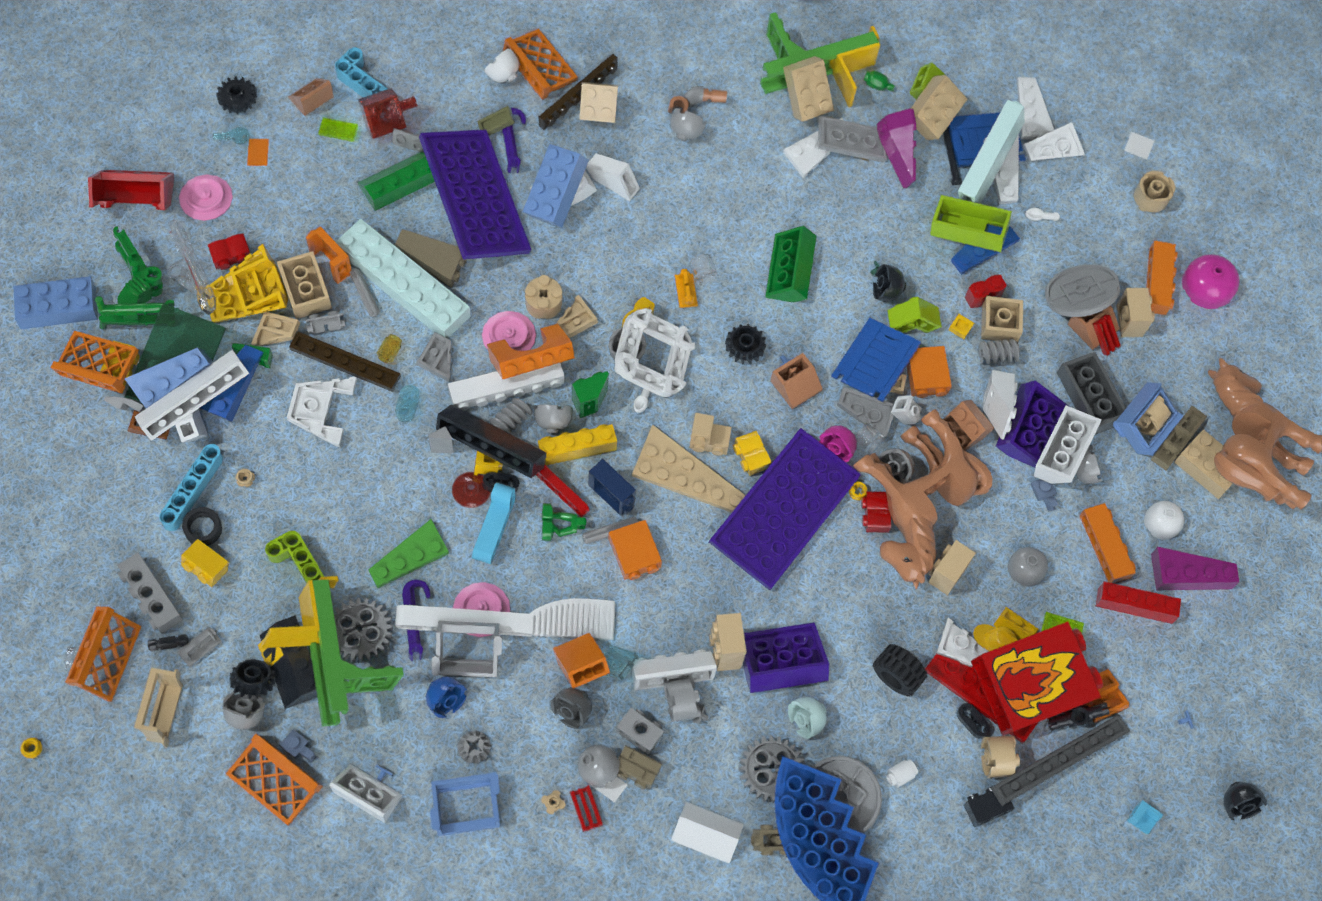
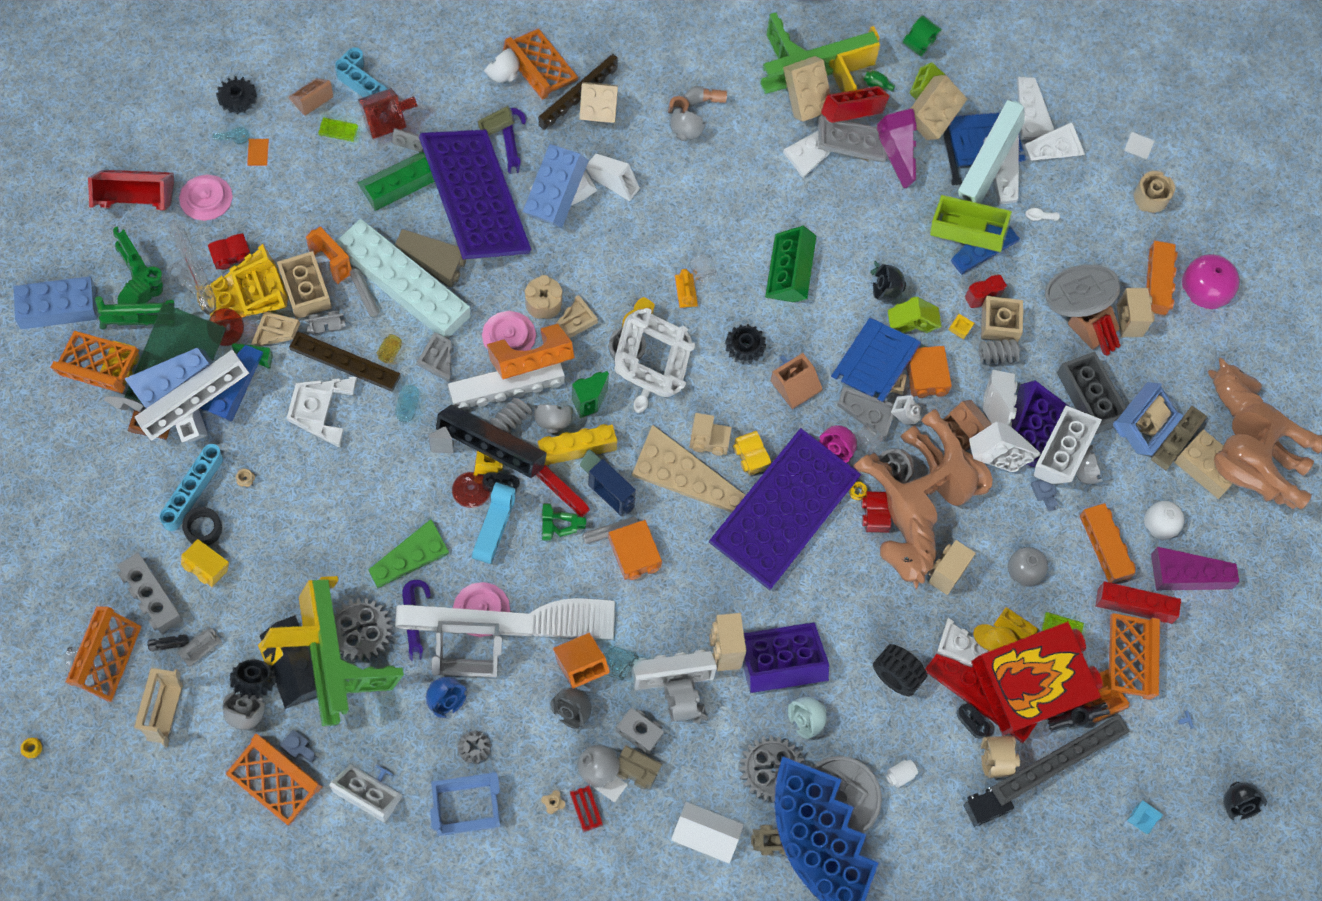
(223, 318): none -> clear red dish
(293, 551): lime beam -> none
(589, 461): none -> sand green slope
(854, 104): none -> red brick
(921, 35): none -> green brick
(1002, 447): none -> white slope
(1150, 654): none -> orange fence

